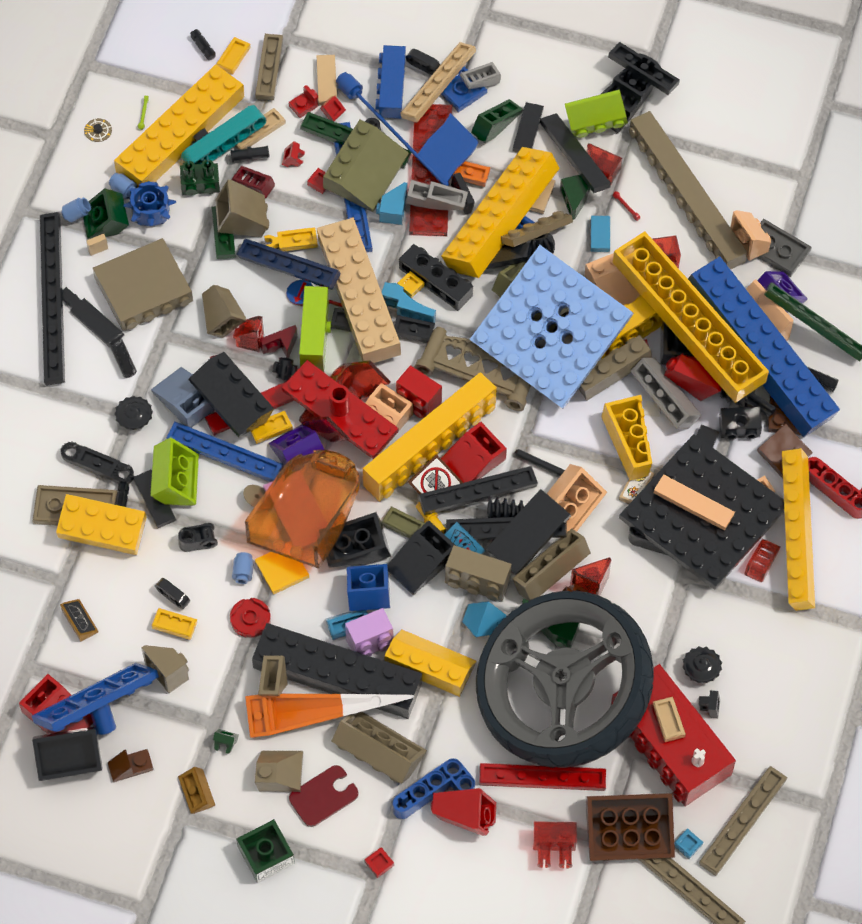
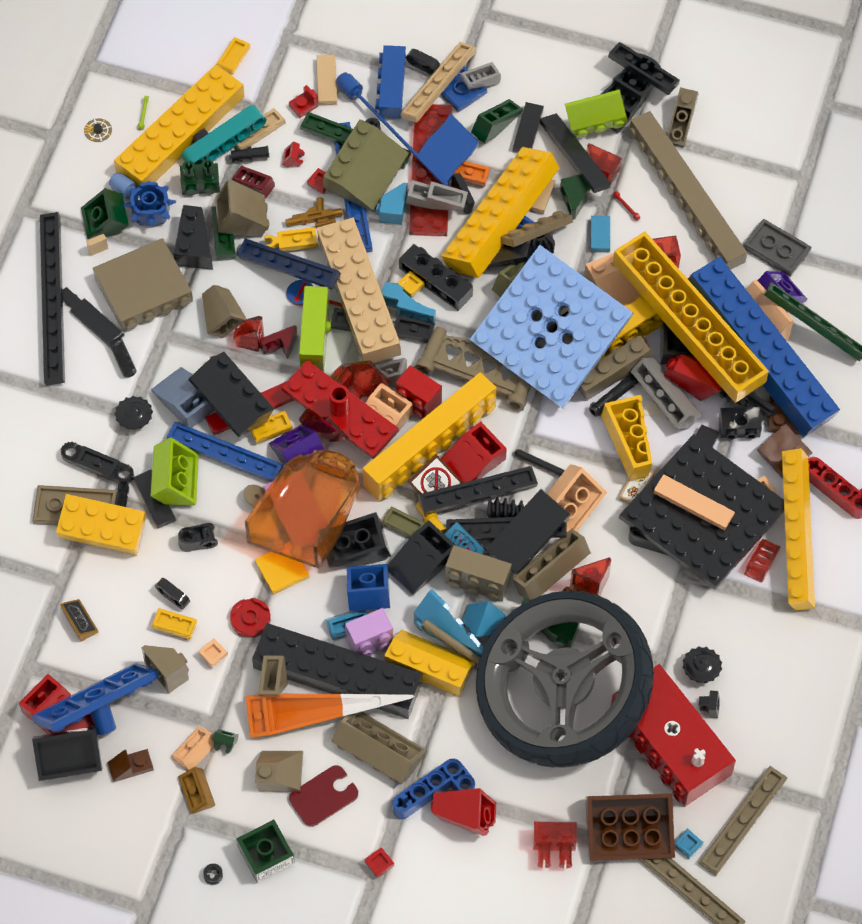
(75, 209): medium blue brick -> none
(192, 241): none -> black wedge
(194, 748): none -> light nougat slope
(202, 44): black axle -> none
(213, 653): none -> light nougat plate
(217, 878): none -> black bush
(242, 568): medium blue brick -> none
(269, 66): dark tan plate -> none
(284, 368): black gear -> none
(315, 214): none -> pearl gold piece
(332, 108): red plate -> none
(393, 370): none -> light grey slope
(436, 611): none -> dark azure wedge
(450, 641): none -> dark tan bar
(542, 777): red tile -> none
(614, 394): none -> black axle
(668, 719): tan tile -> none
(682, 116): none -> dark tan slope
(750, 234): light nougat slope -> none
(827, 381): black piece -> none

